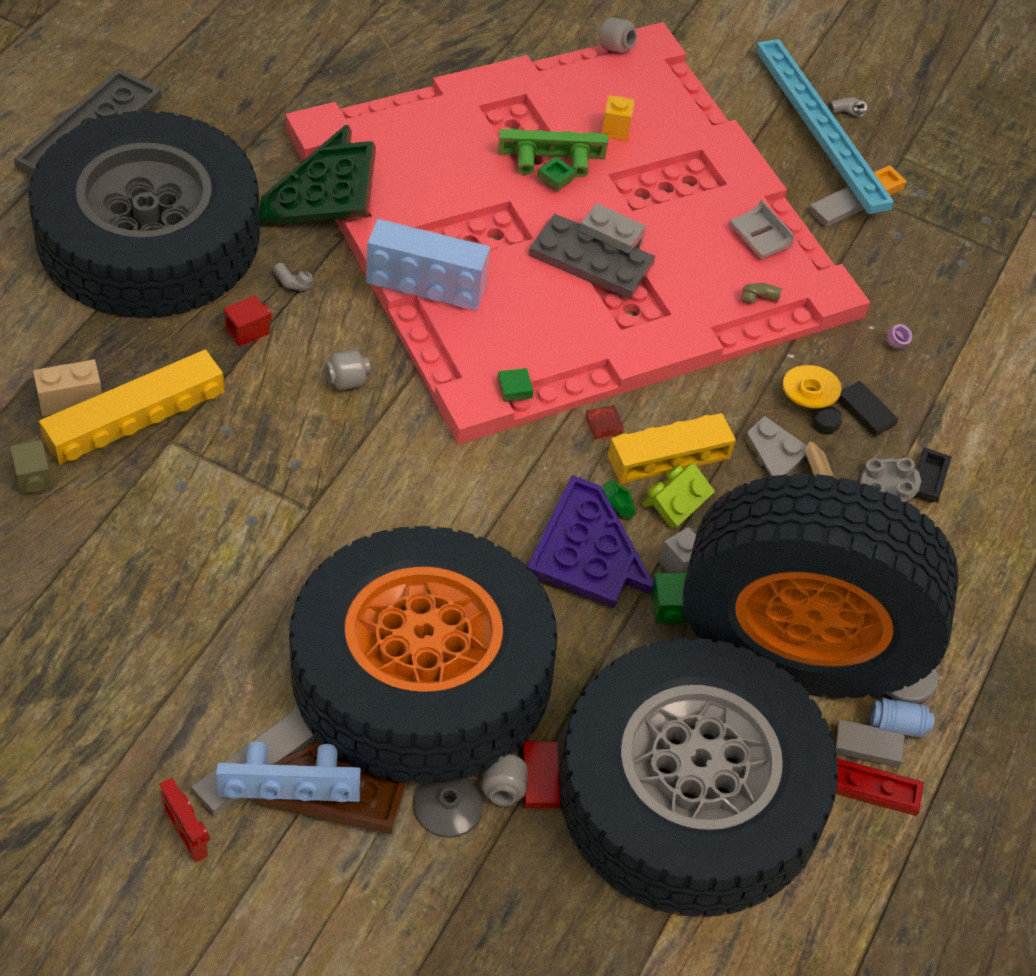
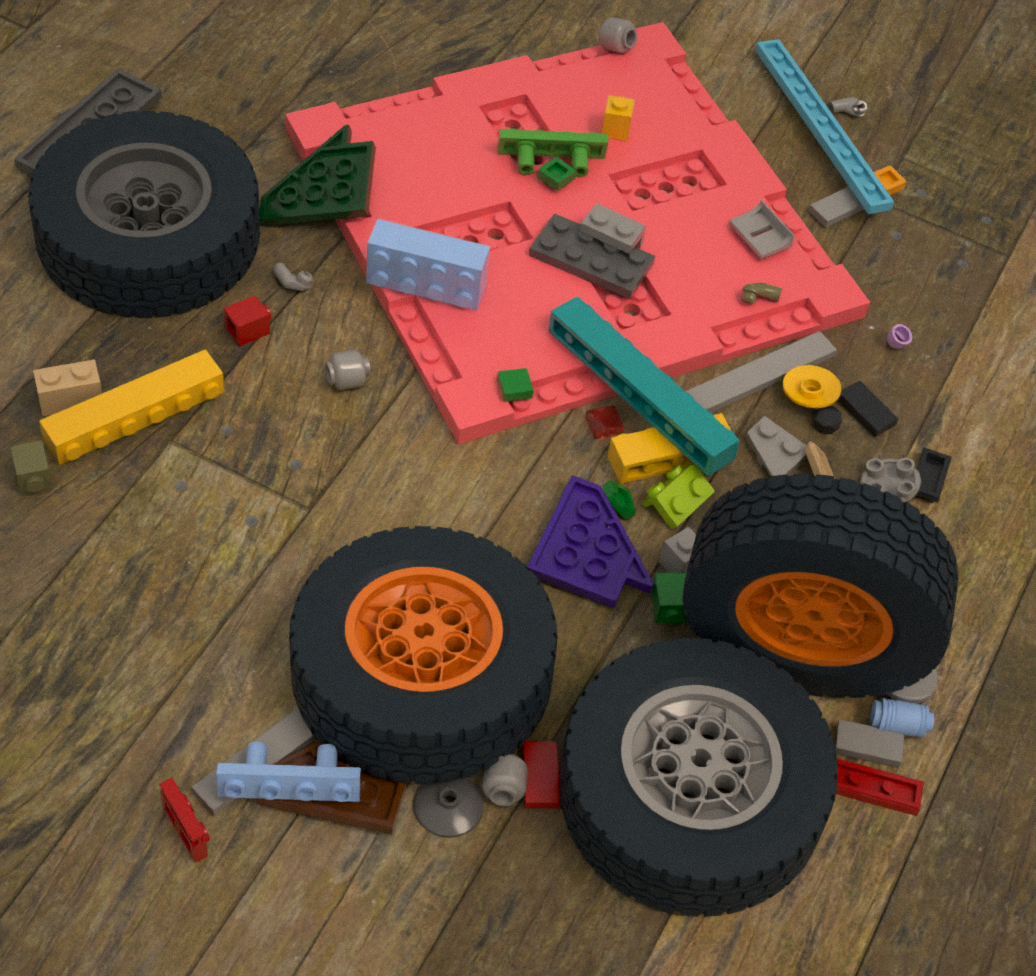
(644, 386): none -> teal brick
(762, 372): none -> light grey tile

